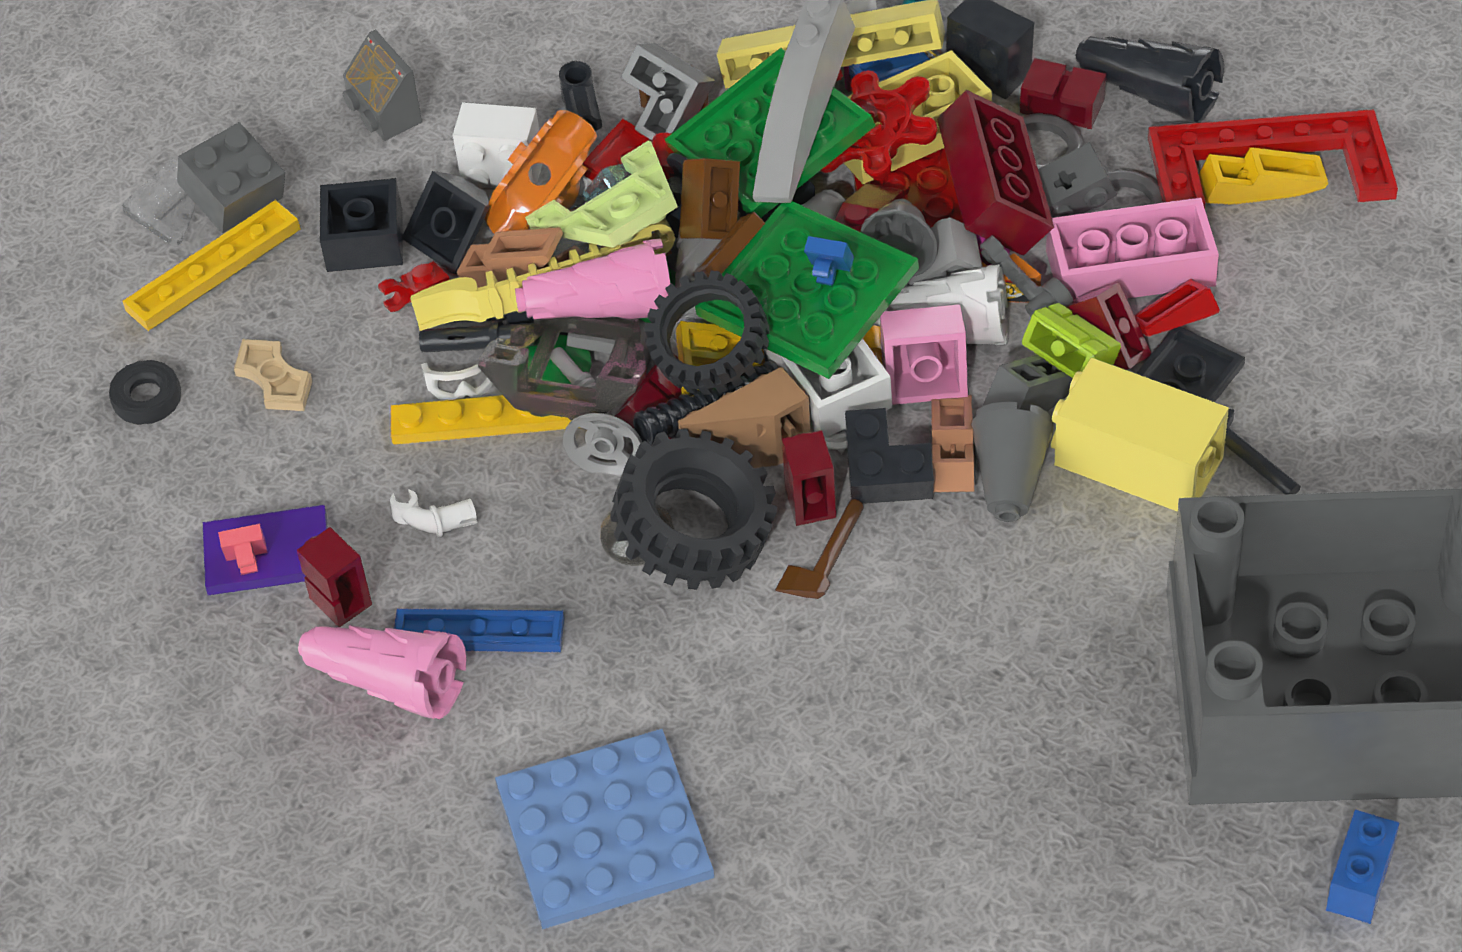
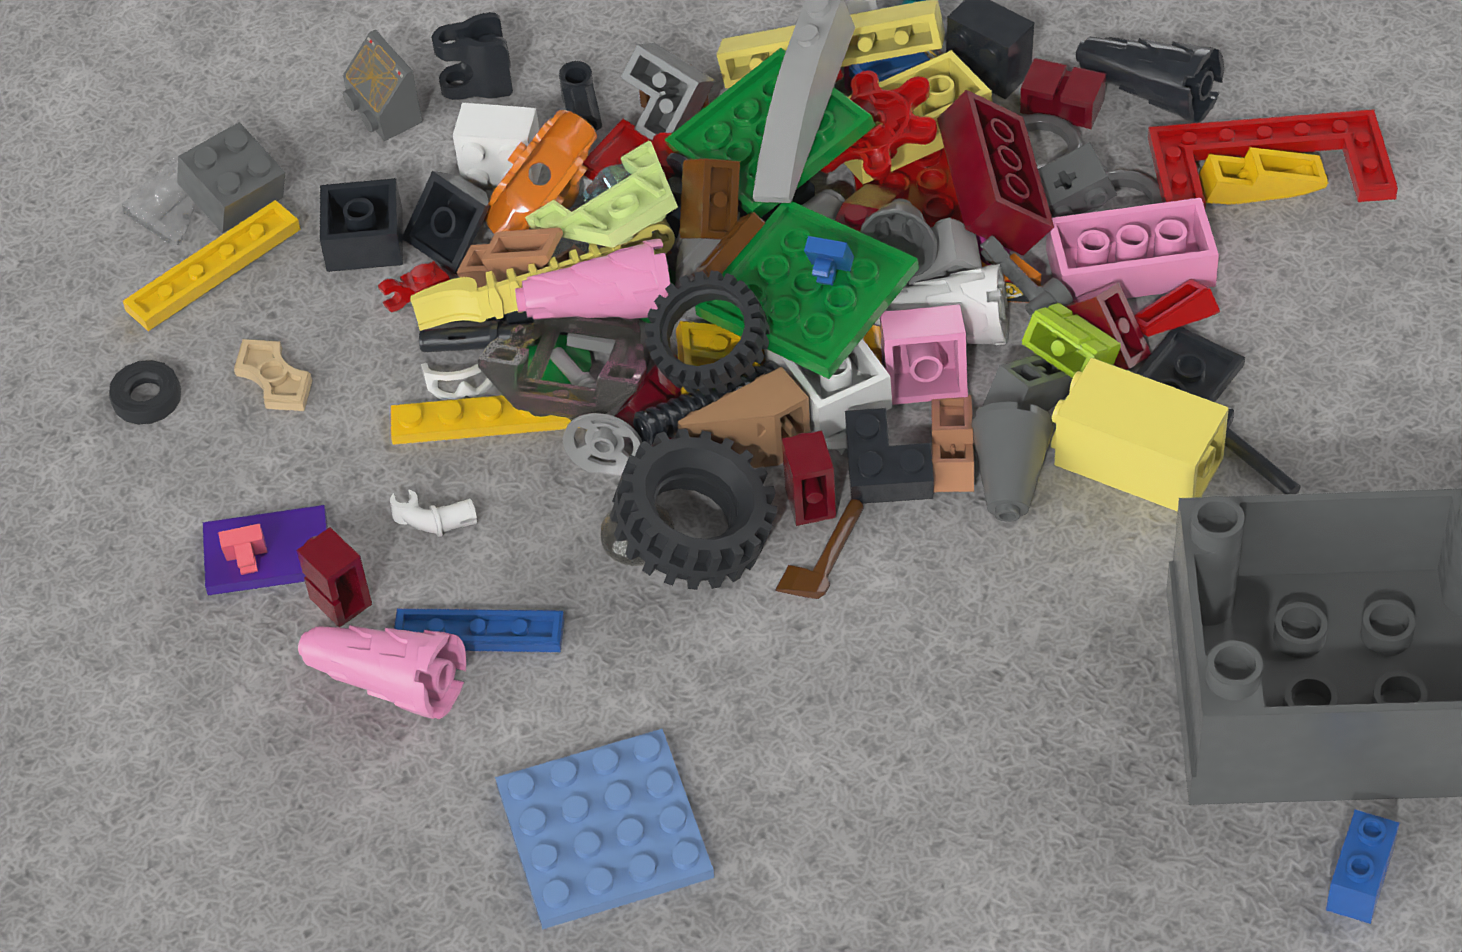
(482, 55): none -> black piece

